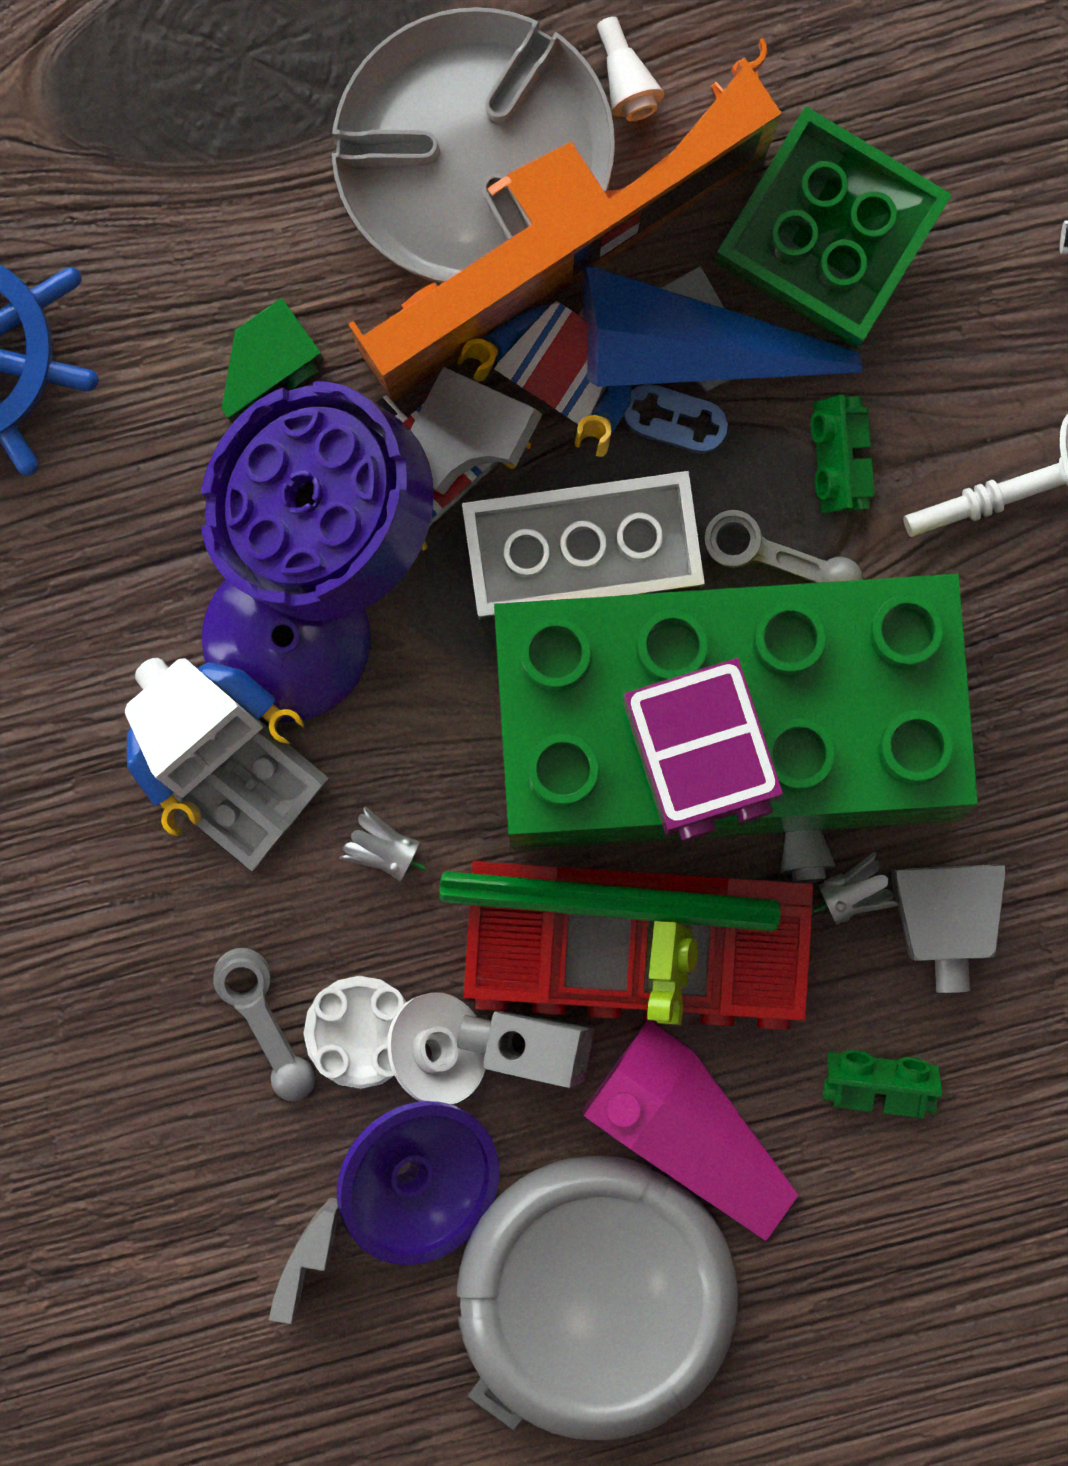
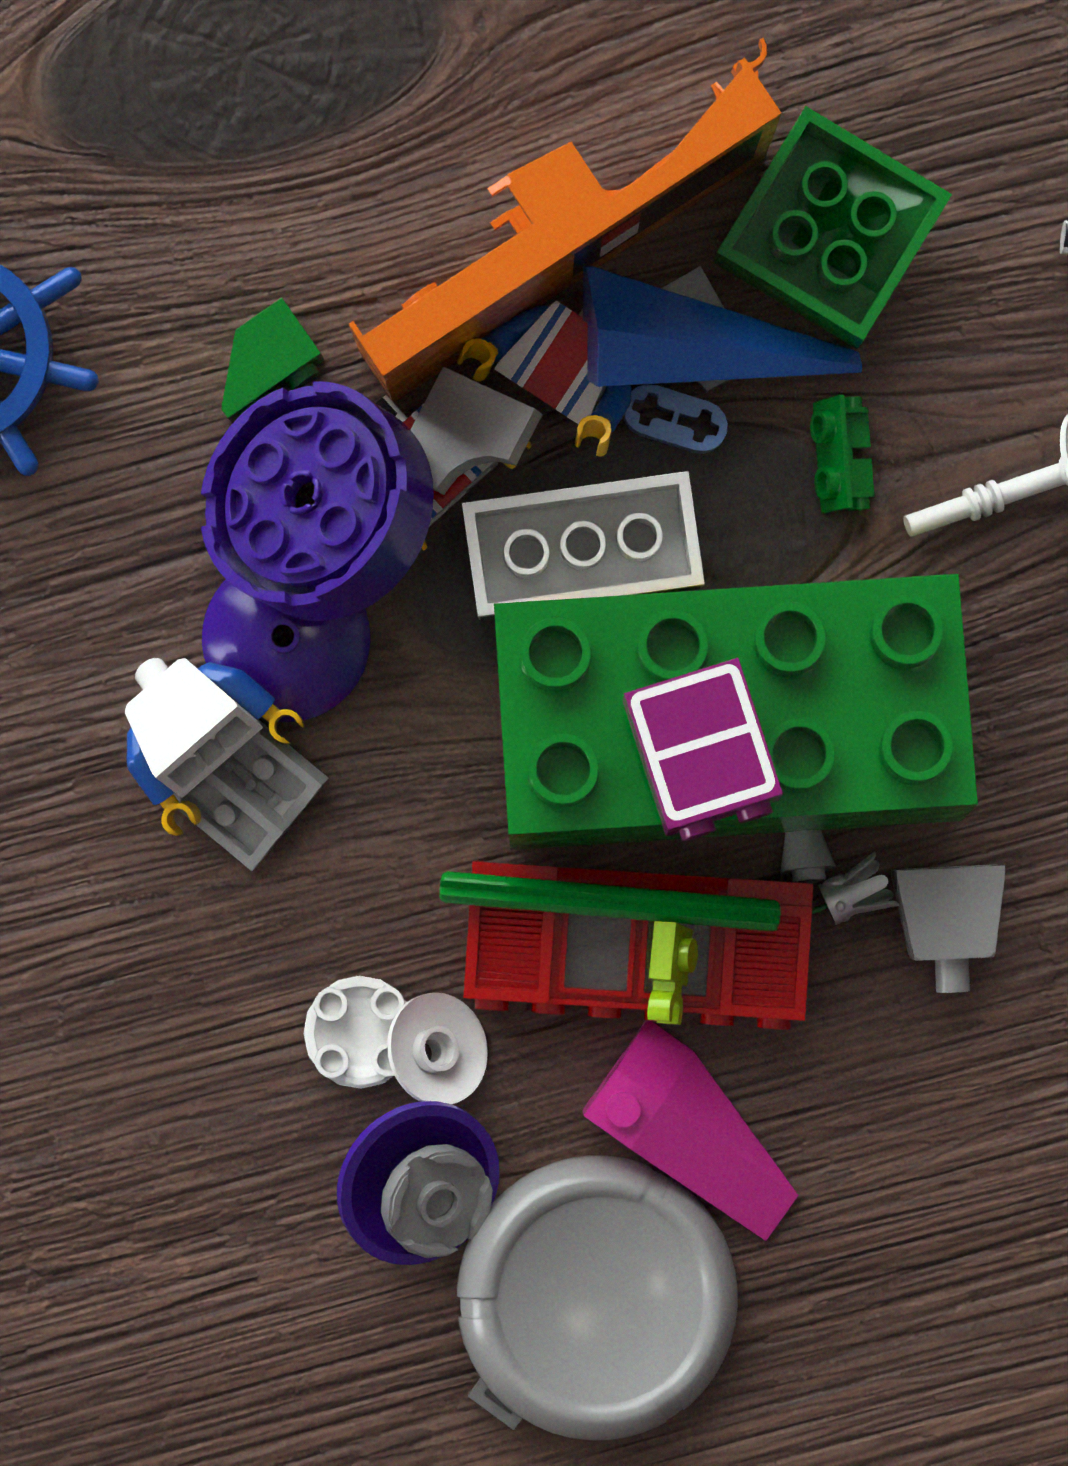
(291, 1075): light grey piece -> none
(310, 1252): light grey slope -> none
(382, 849): flat silver piece -> none
(436, 1200): none -> light grey tile
(445, 118): light grey piece -> none
(553, 1053): light grey torso -> none
(631, 85): white cone -> none
(774, 554): light grey piece -> none
(908, 1083): green hinge -> none

